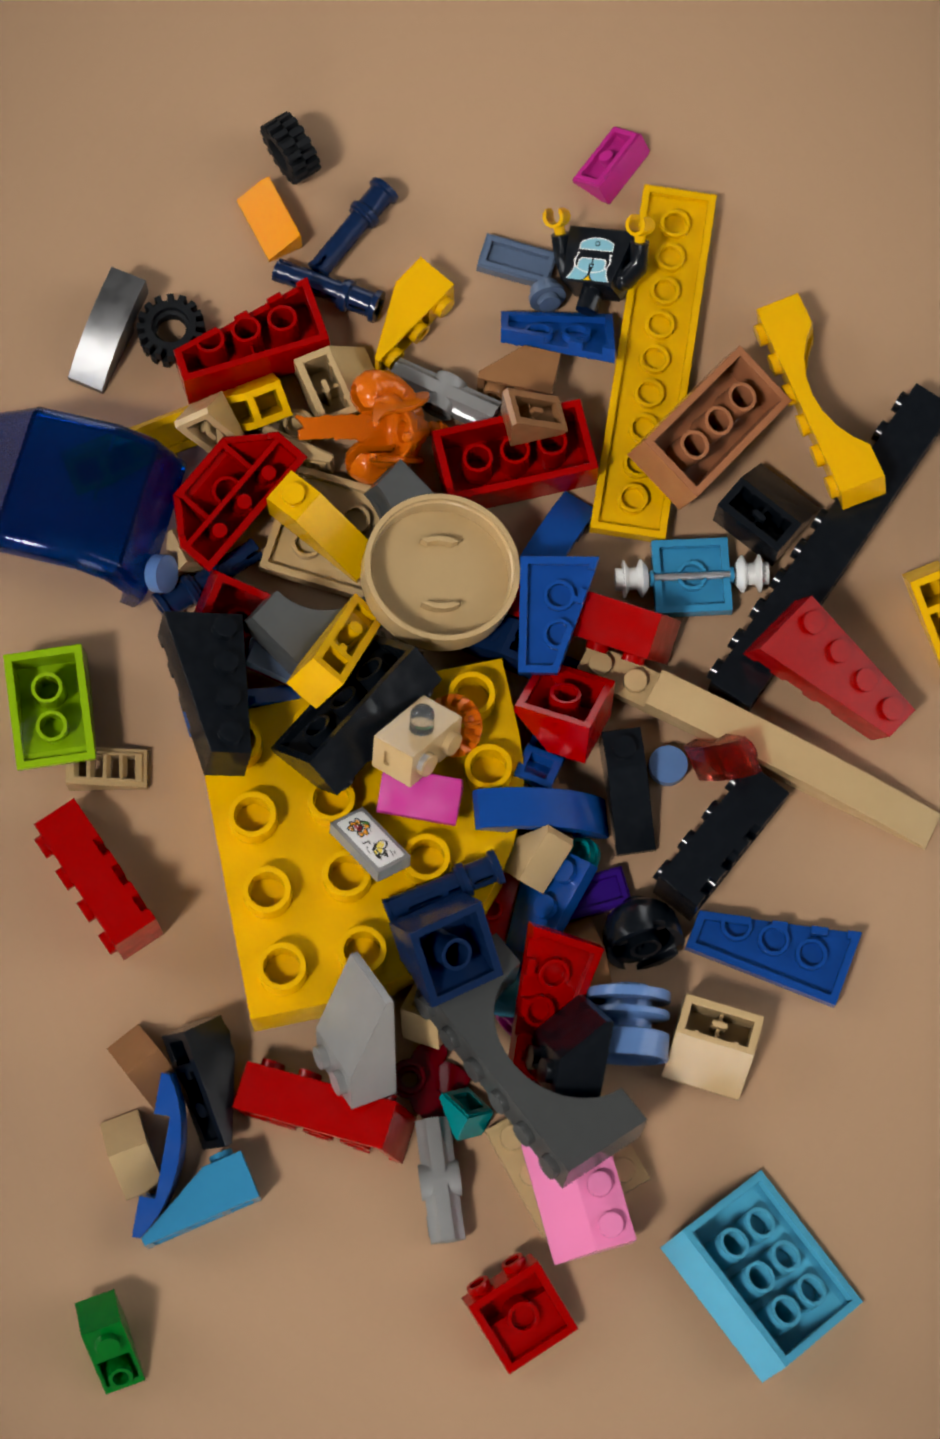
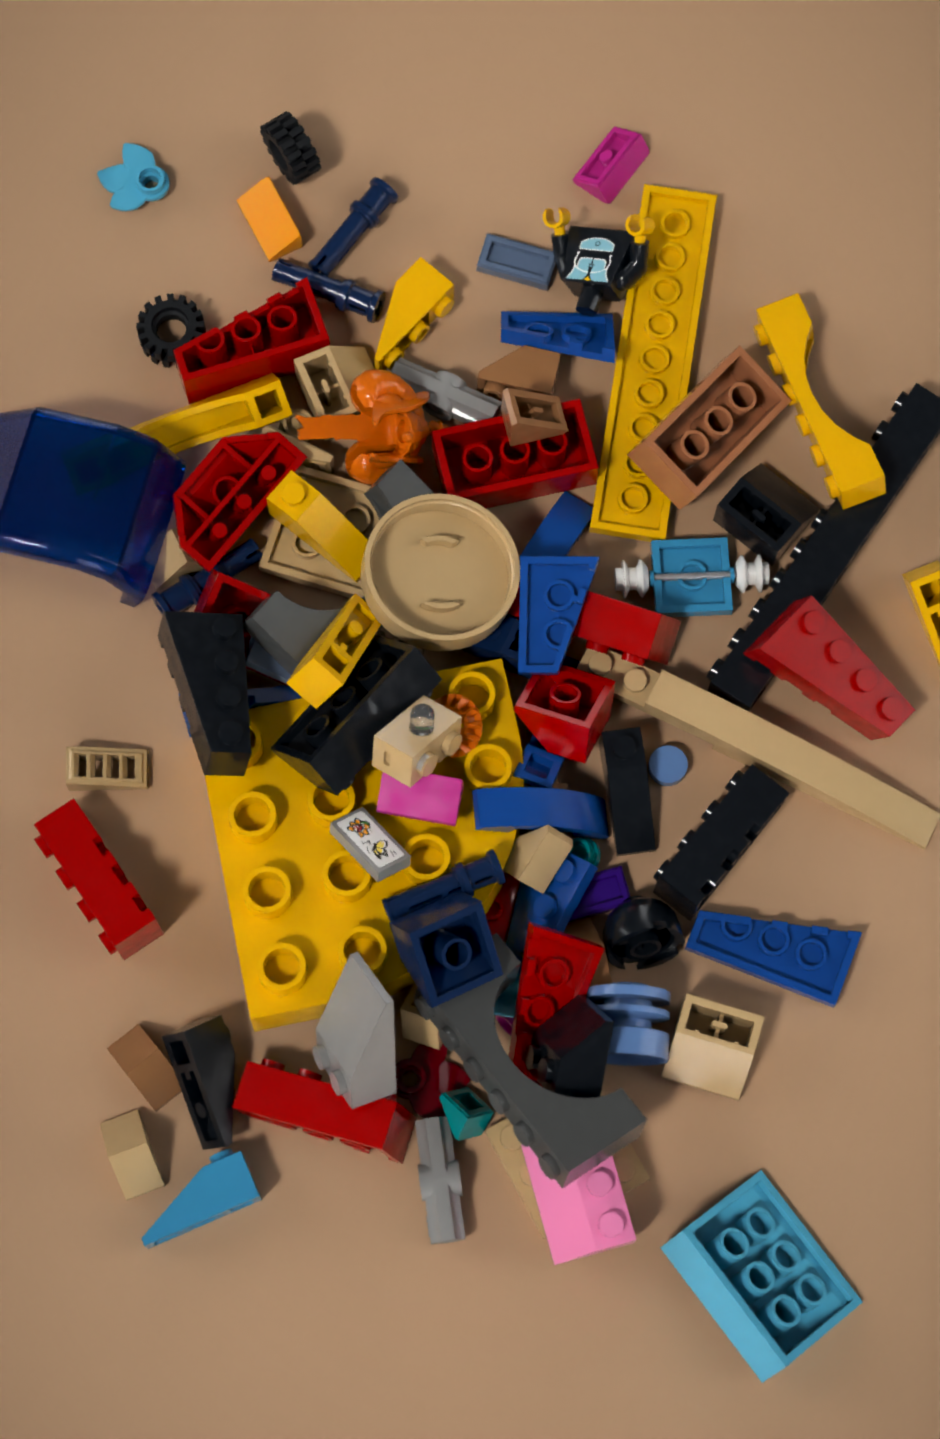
(50, 706): lime slope -> none
(108, 330): flat silver slope -> none
(109, 1341): green slope -> none
(129, 179): none -> medium azure plate
(161, 573): medium blue tile -> none
(168, 1103): blue slope -> none
(208, 421): tan slope -> none
(518, 1311): red plate -> none
(546, 295): sand blue plate -> none
(724, 758): clear red slope -> none

